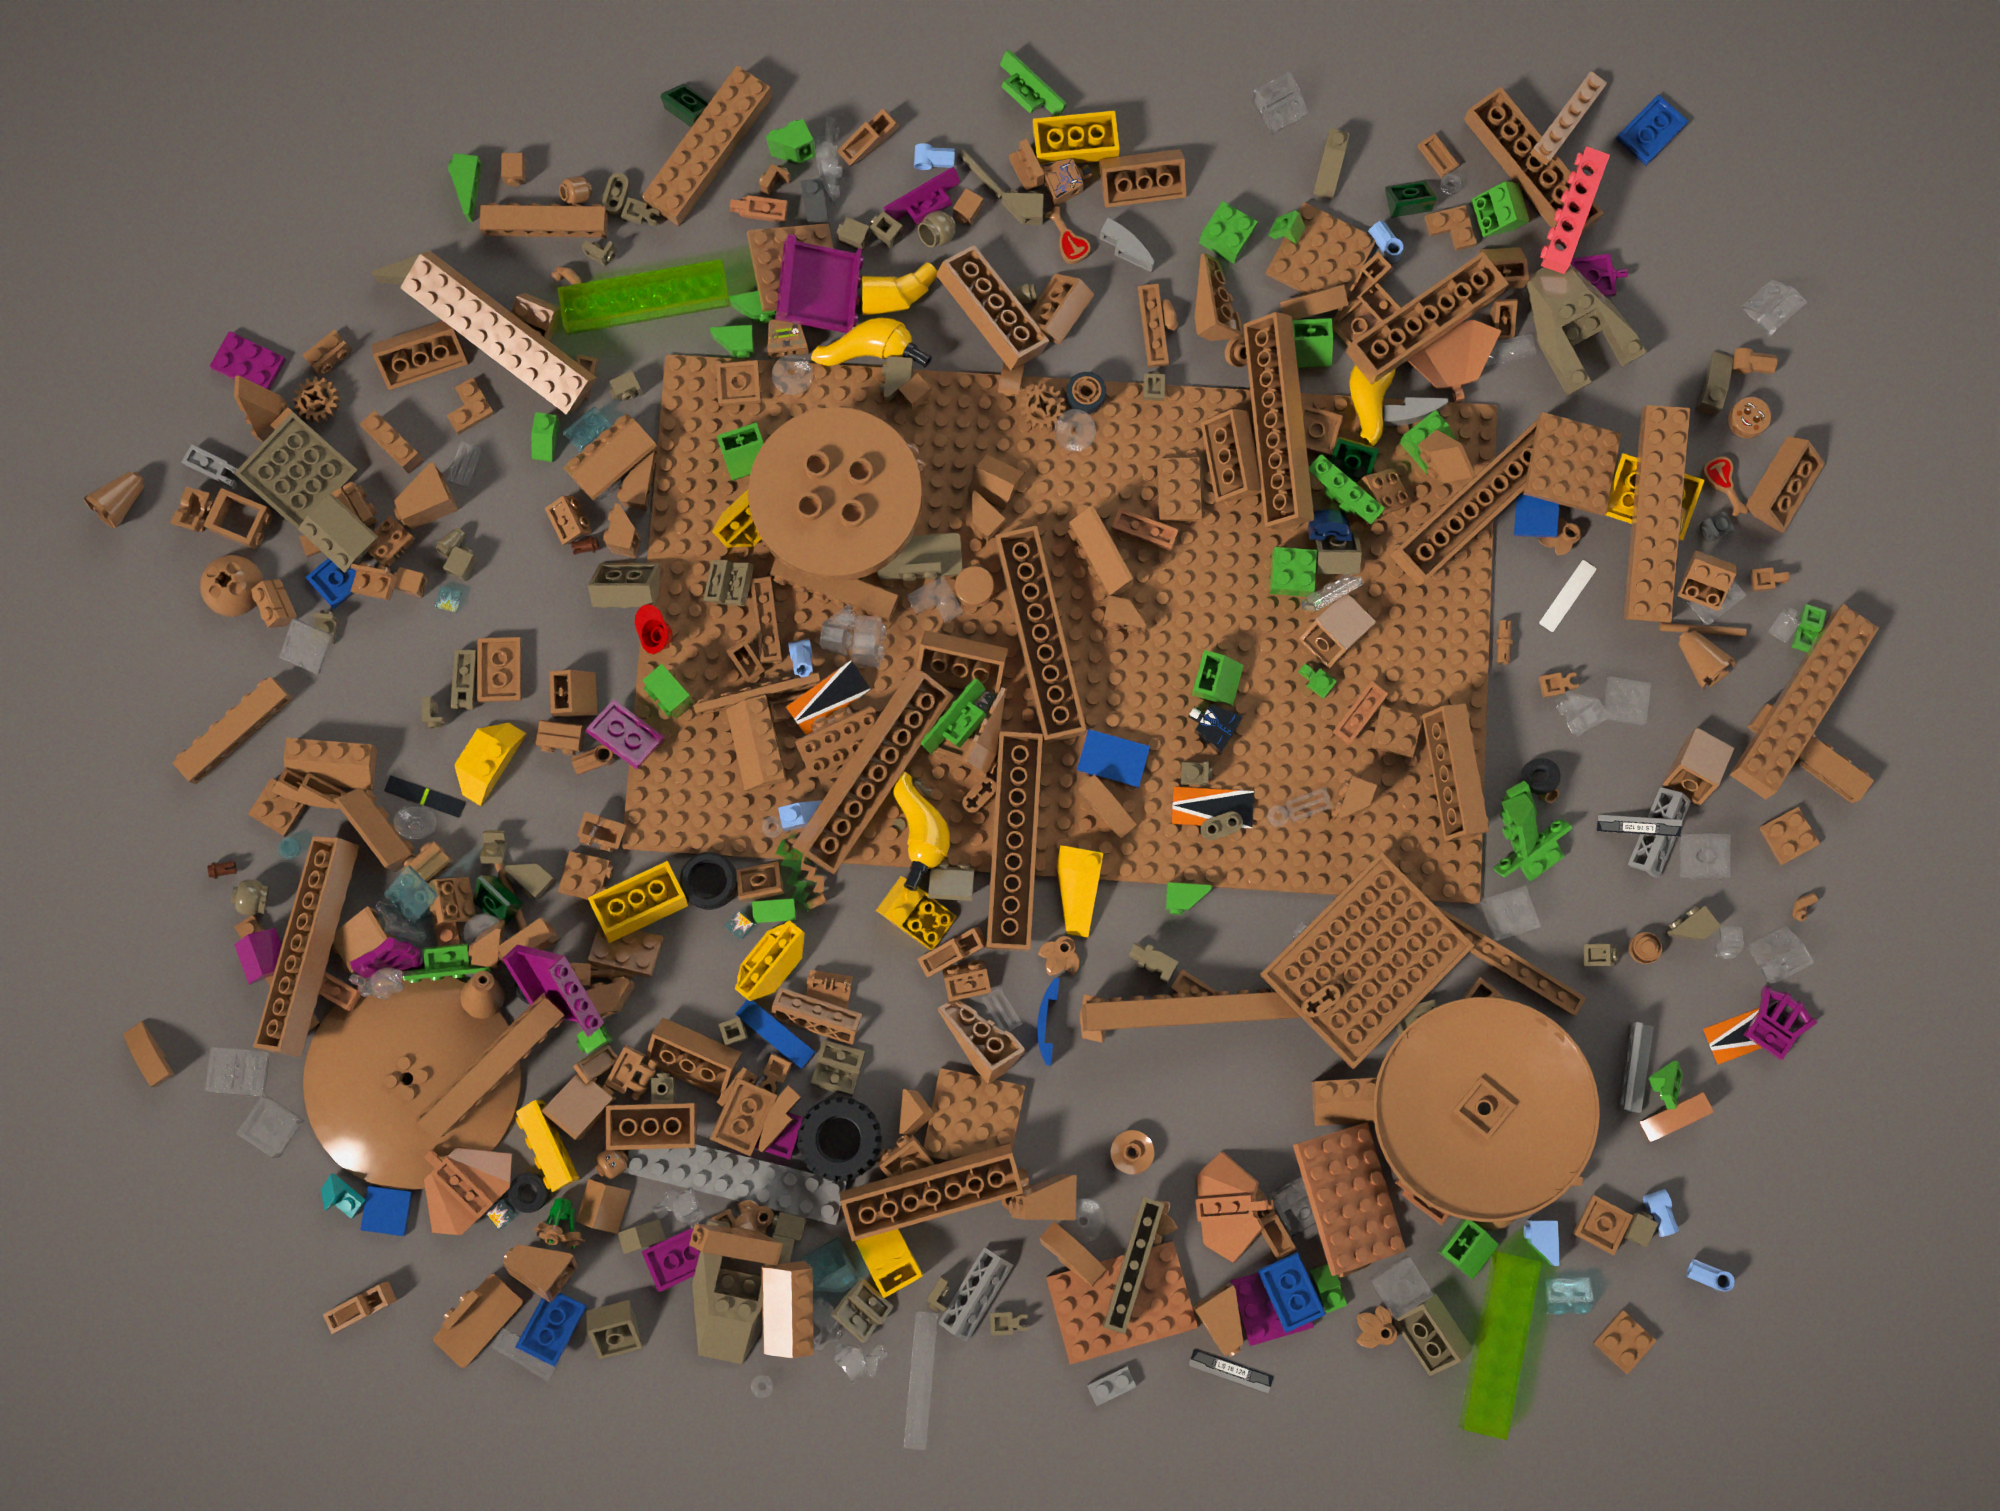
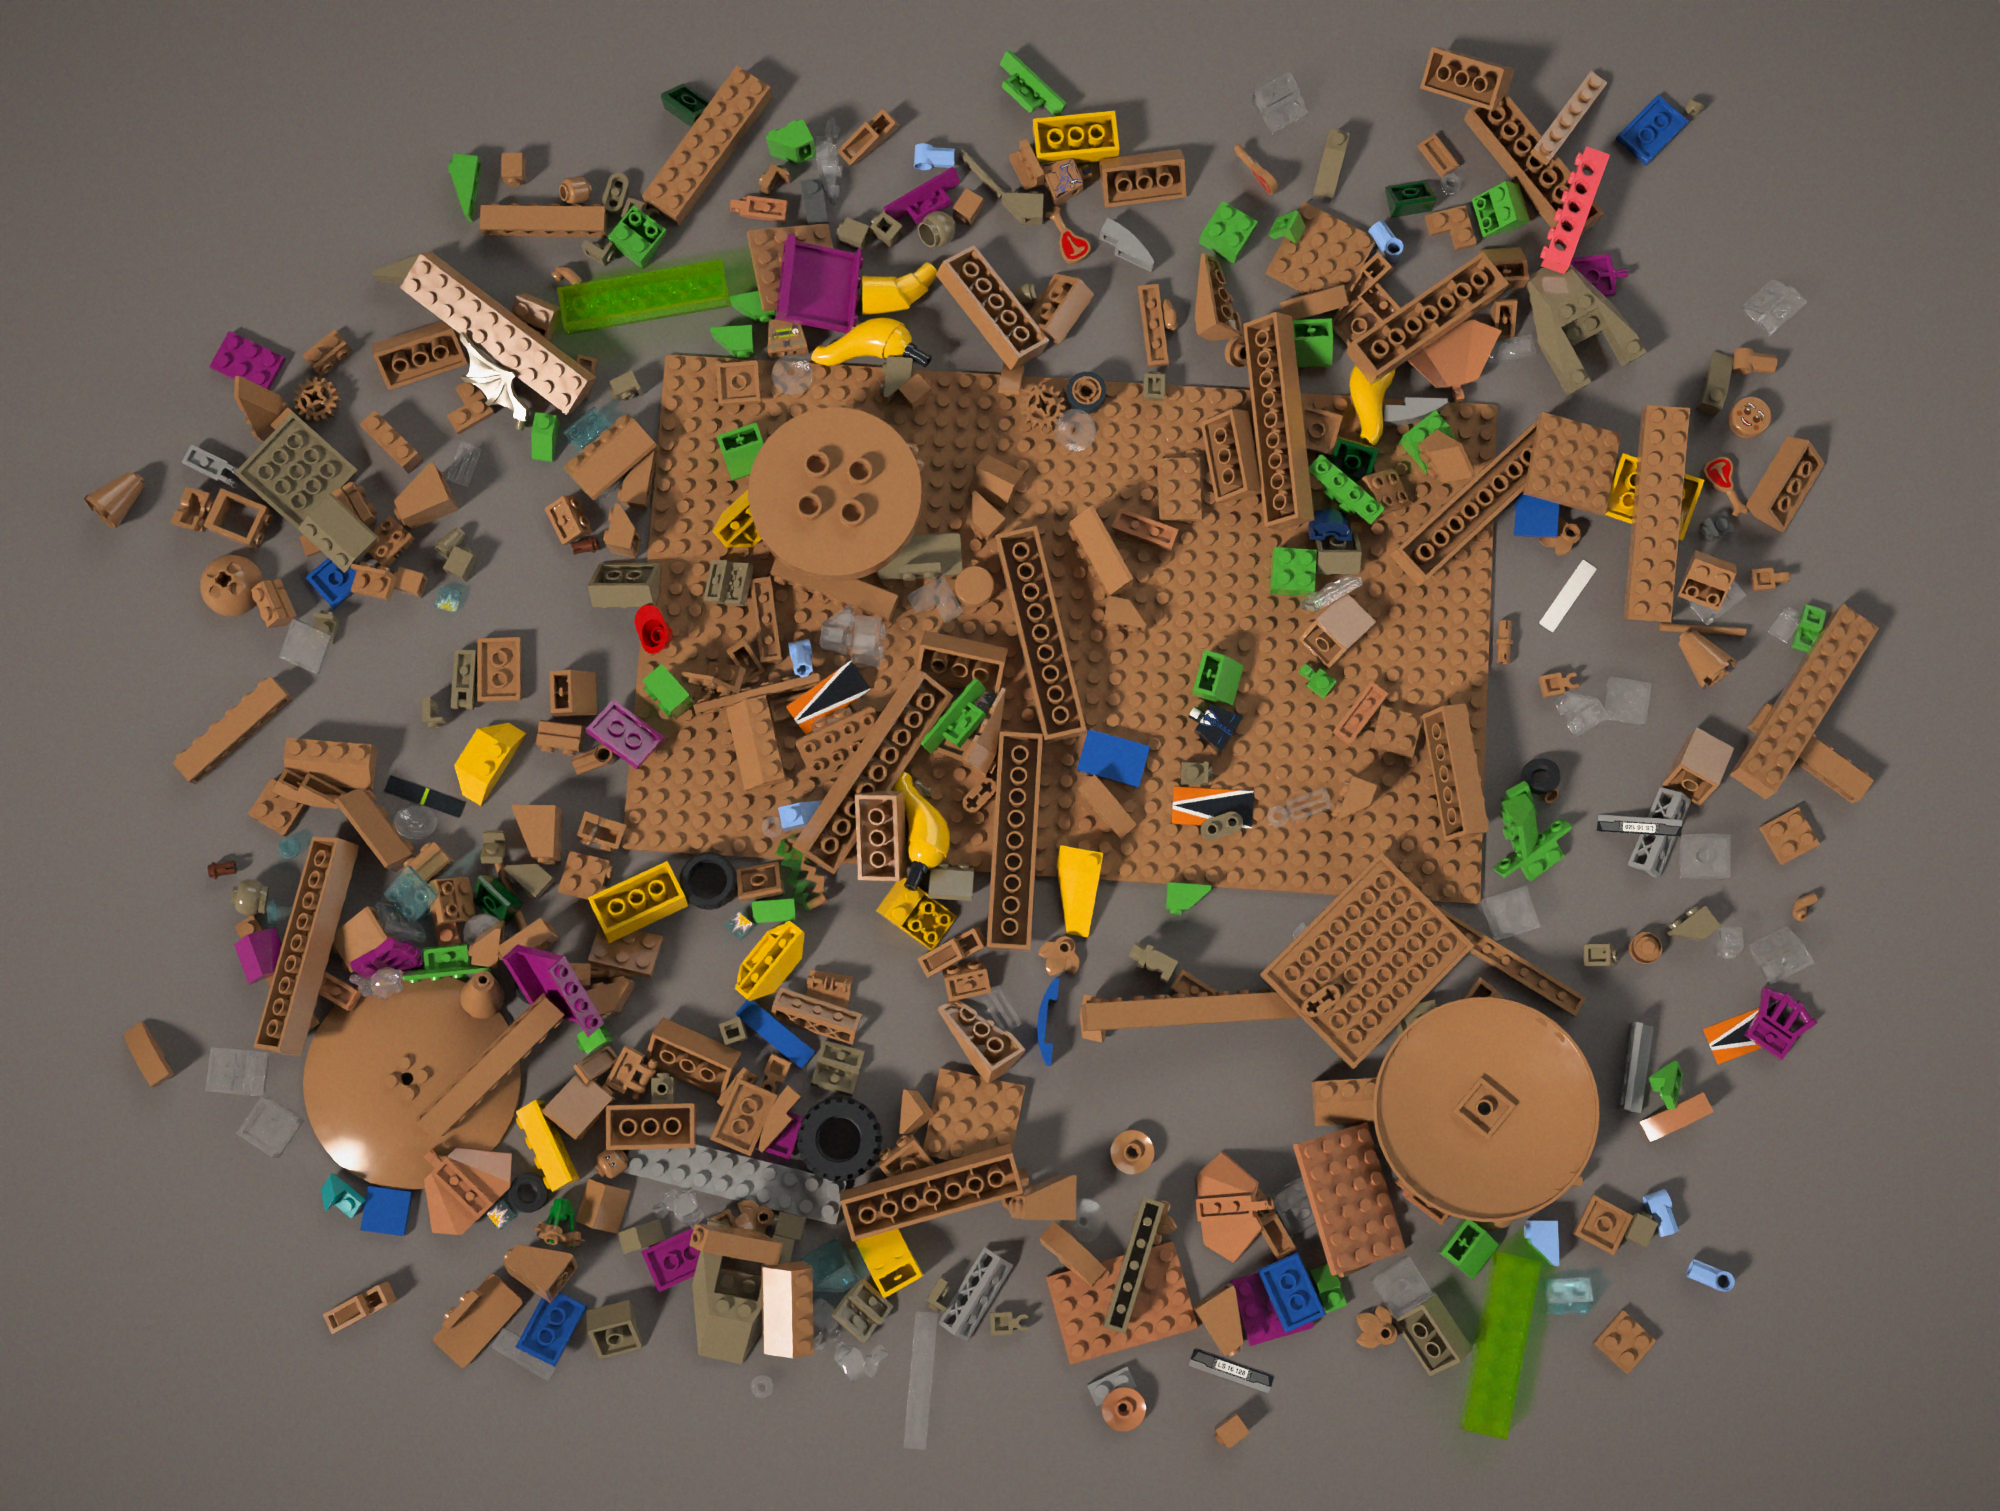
(271, 911): none -> clear light blue tile
(494, 382): none -> animal
(541, 831): none -> medium nougat slope
(637, 236): none -> bright green slope
(719, 677): none -> medium nougat bracket
(881, 836): none -> medium nougat slope
(1124, 1419): none -> nougat dish
(1231, 1431): none -> medium nougat brick
(1264, 178): none -> medium nougat piece
(1466, 78): none -> medium nougat slope
(1695, 106): none -> dark tan hinge

